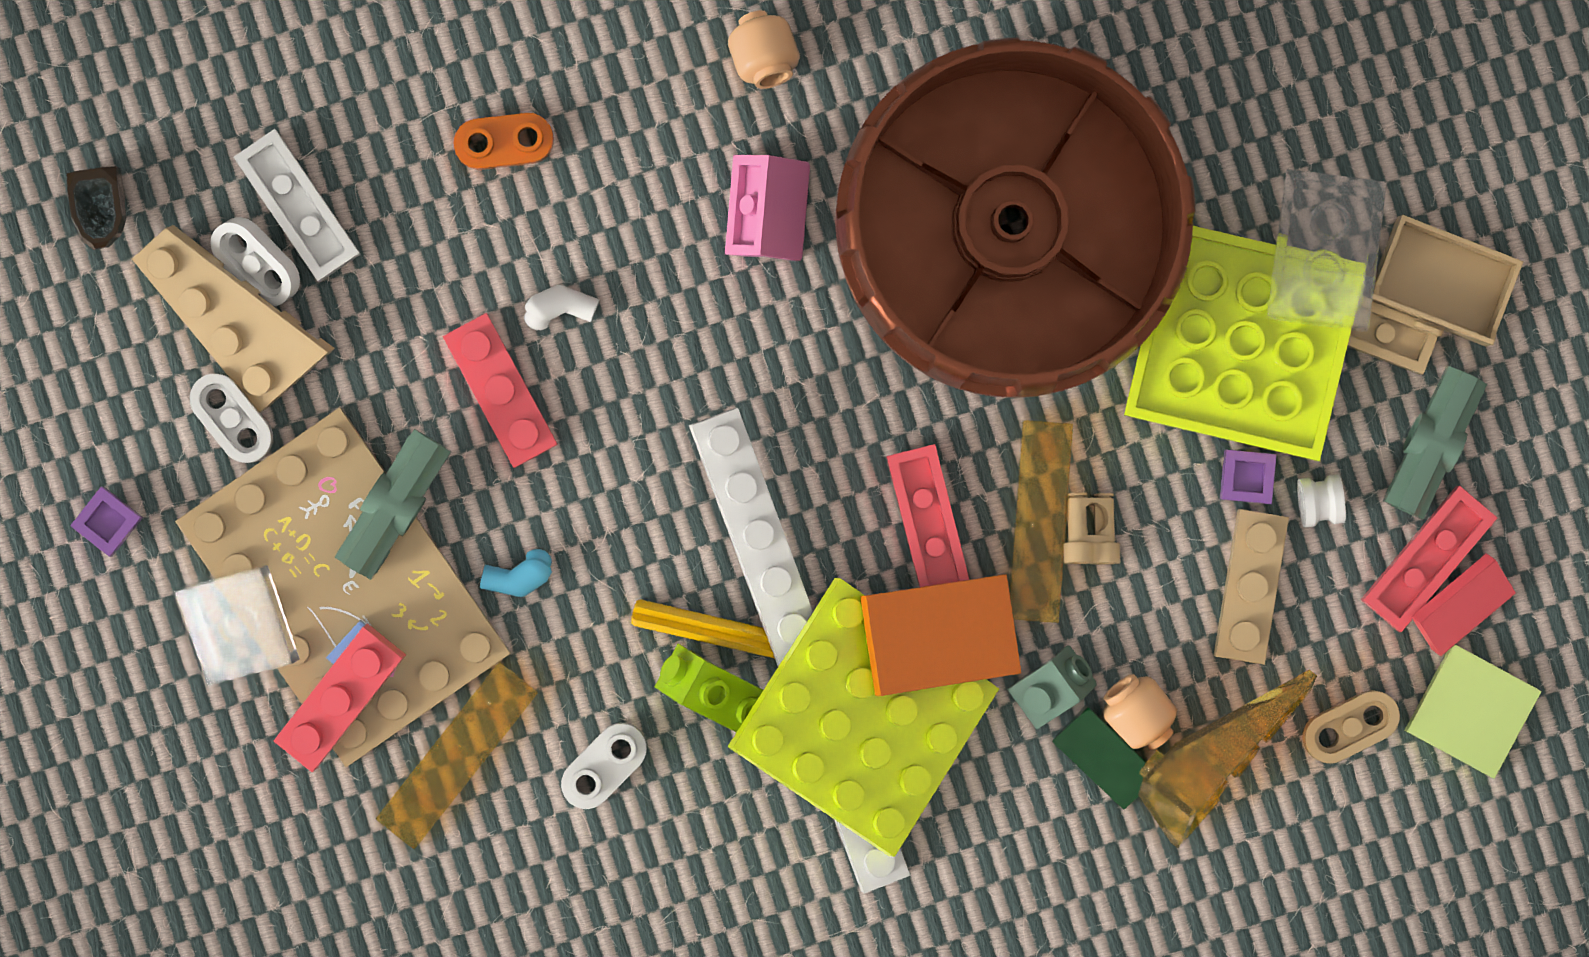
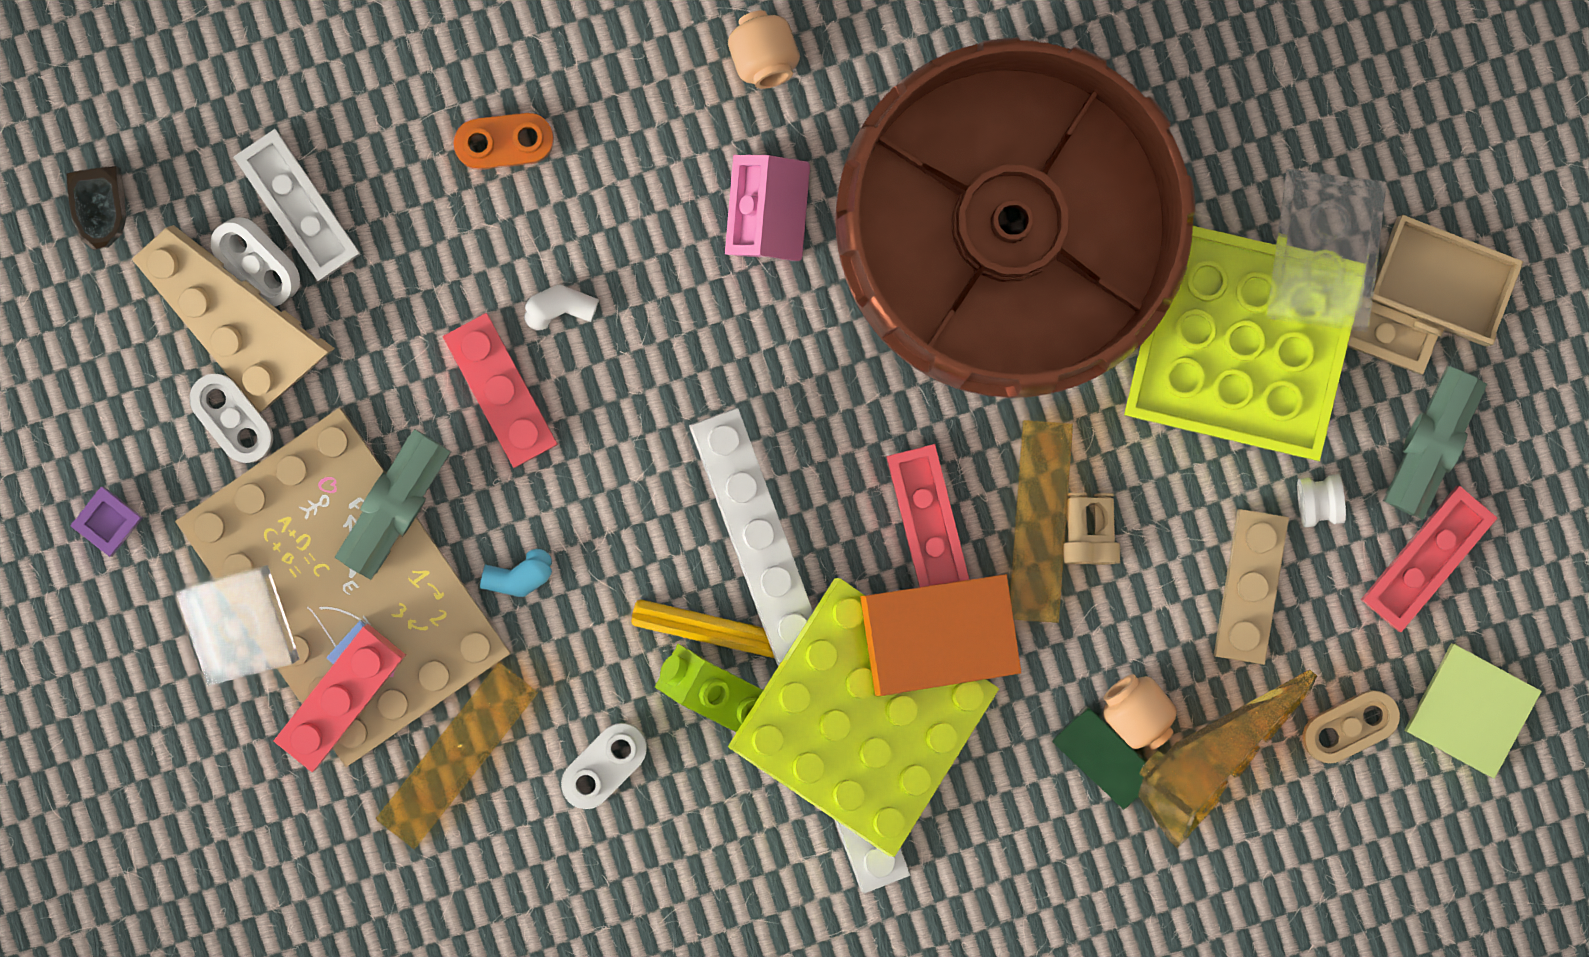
(1053, 687): sand green bracket -> none
(1248, 476): medium lavender plate -> none
(1463, 604): coral tile -> none

